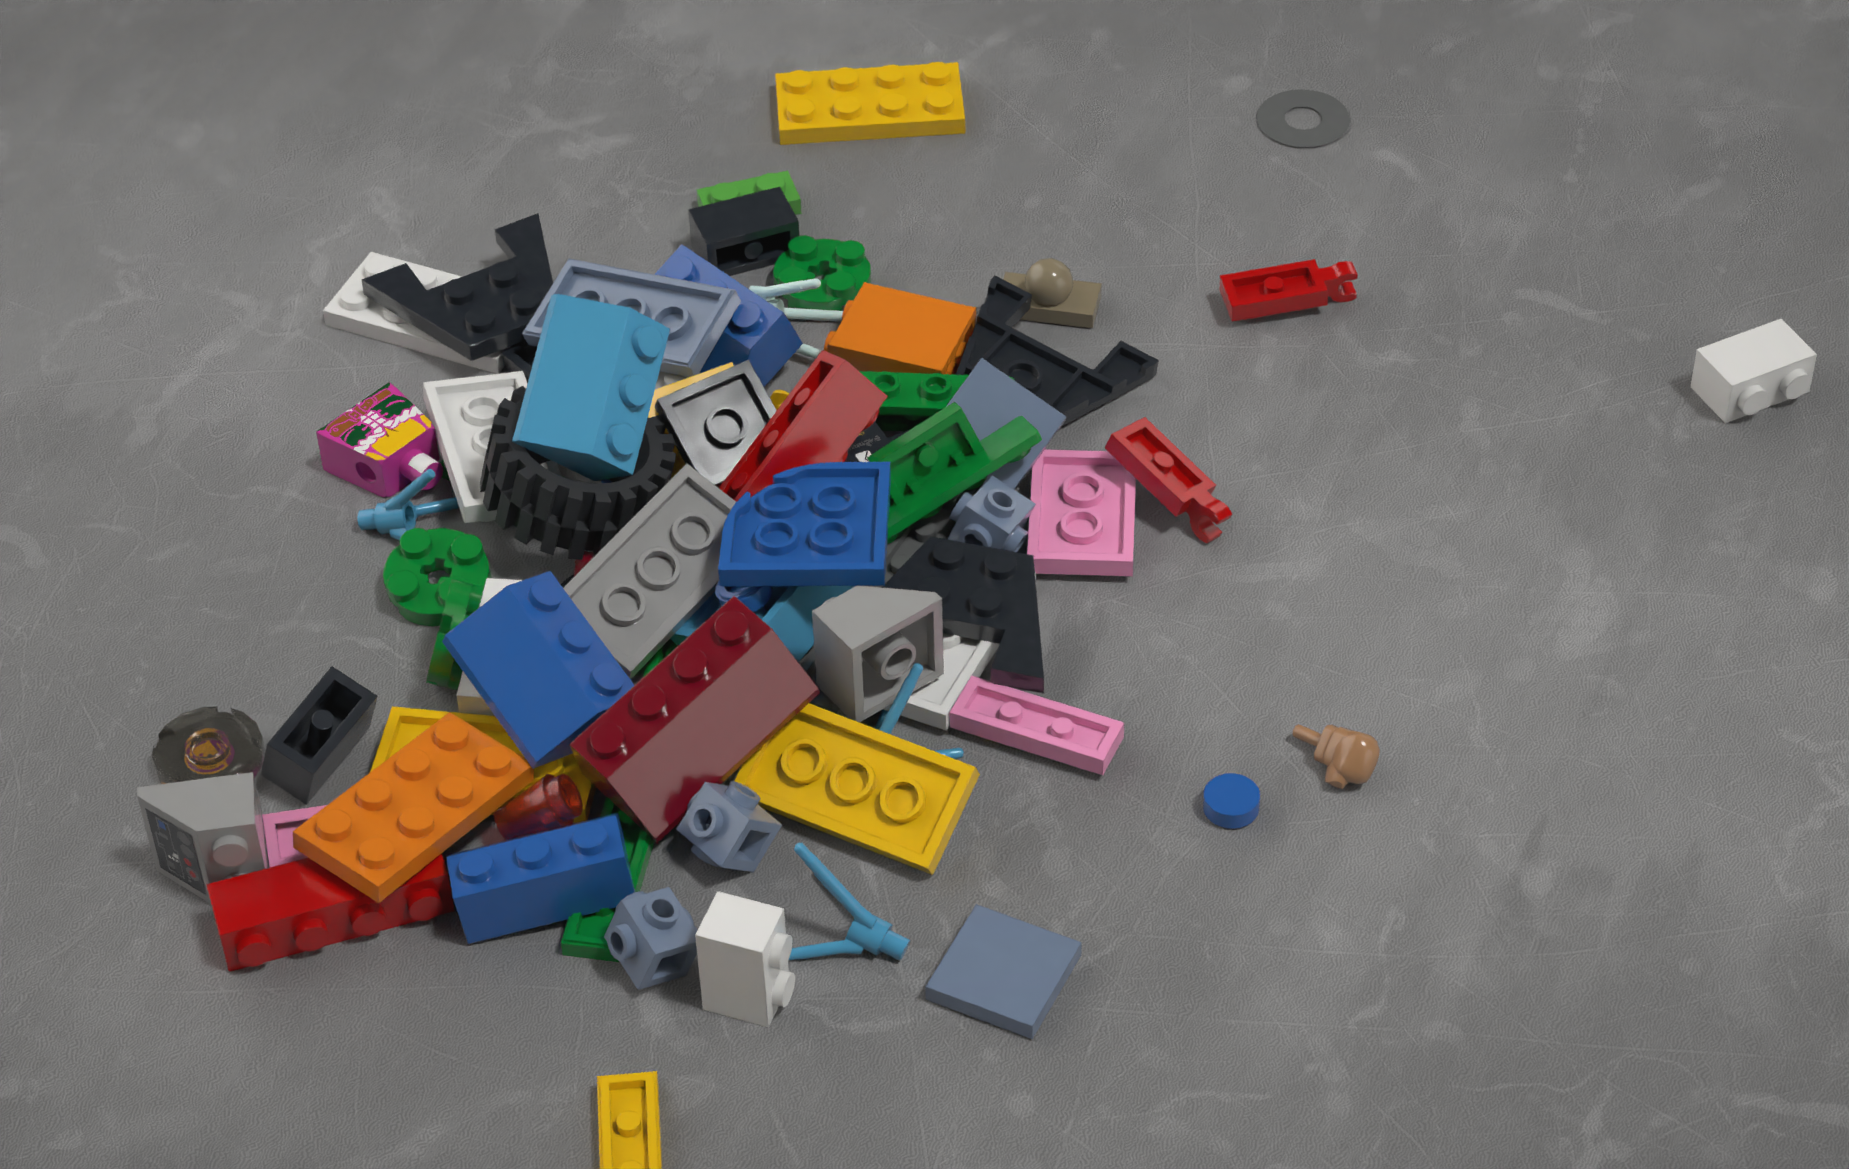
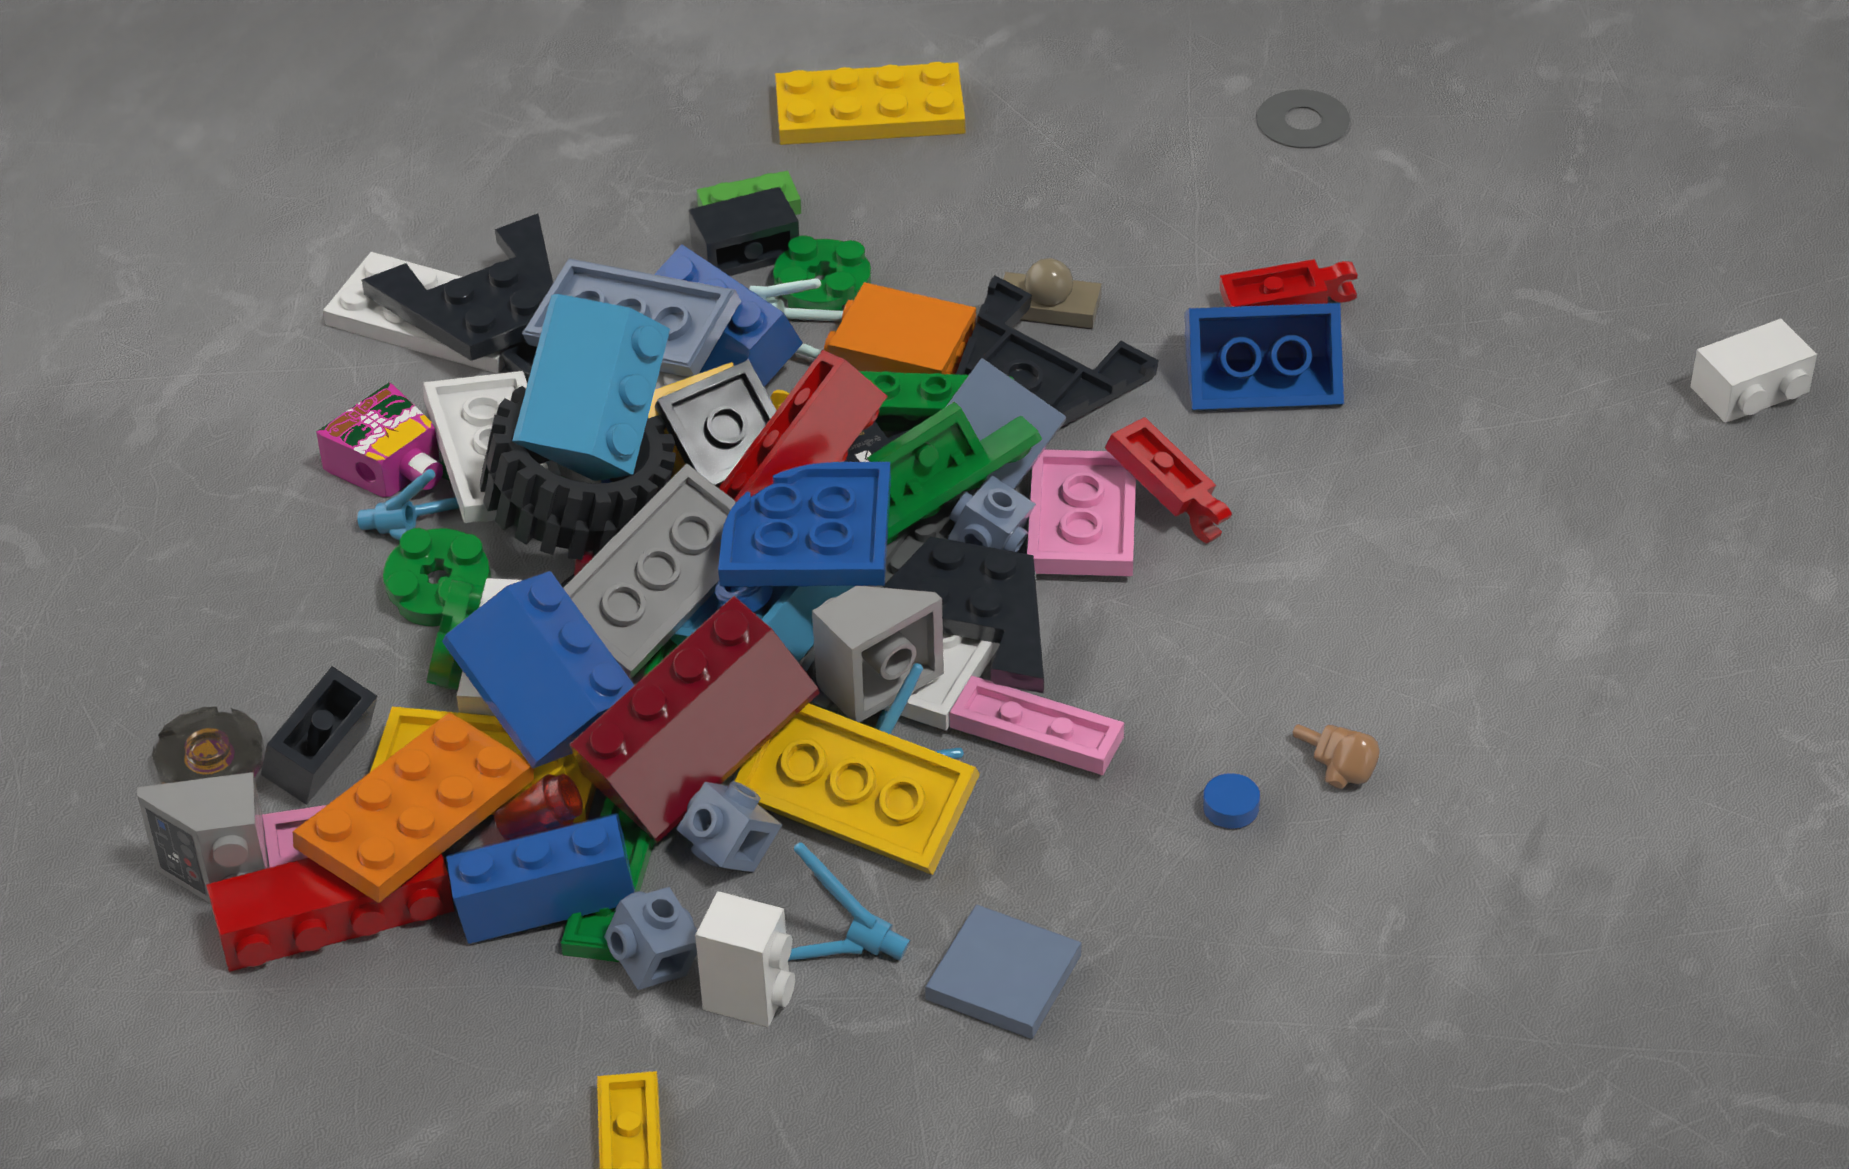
(1264, 356): none -> blue slope

